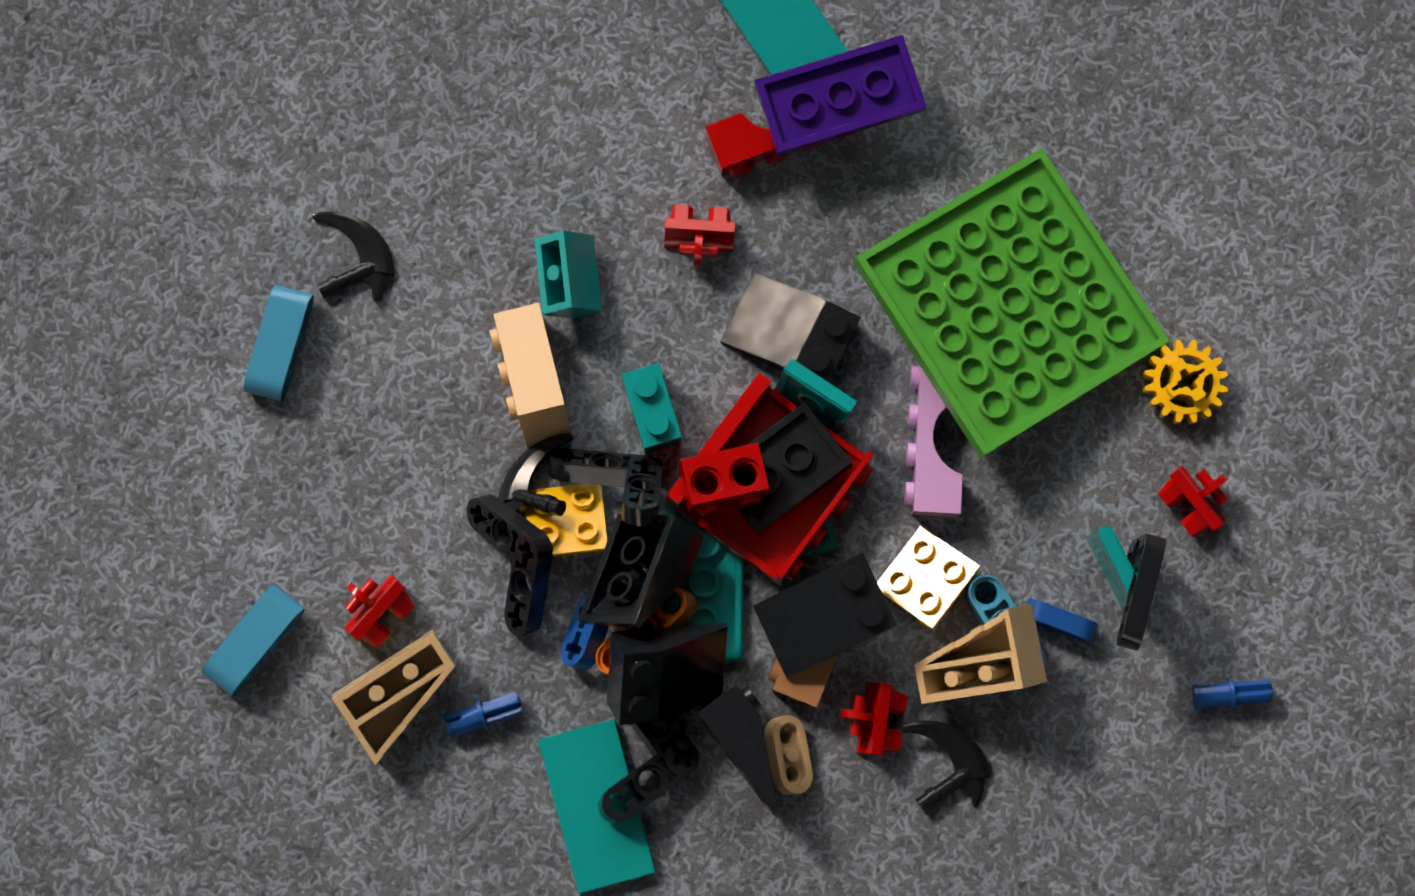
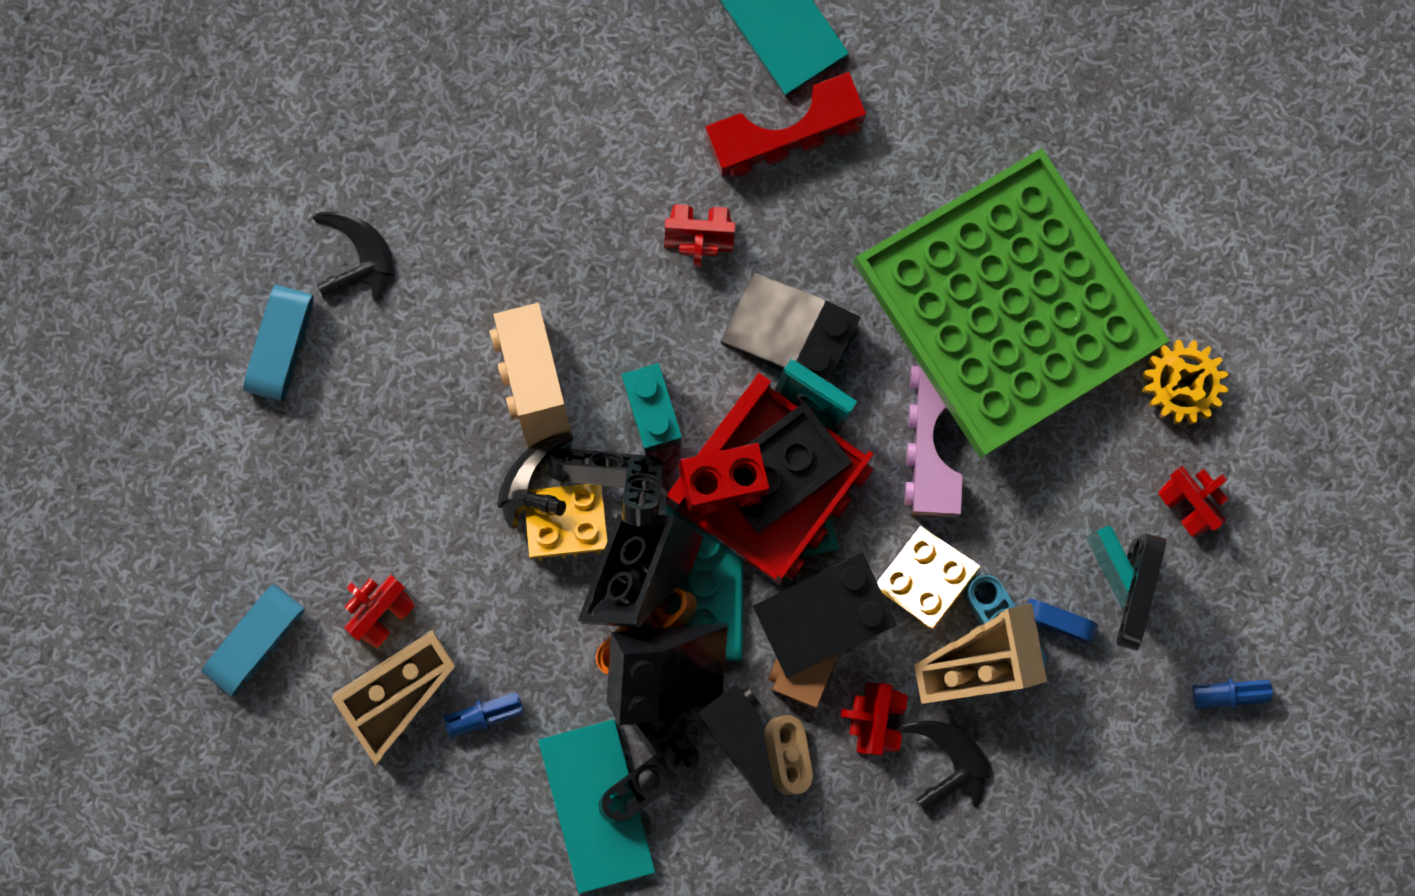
(530, 554): black beam -> none
(568, 274): teal brick -> none
(583, 638): blue beam -> none
(840, 95): dark purple plate -> none

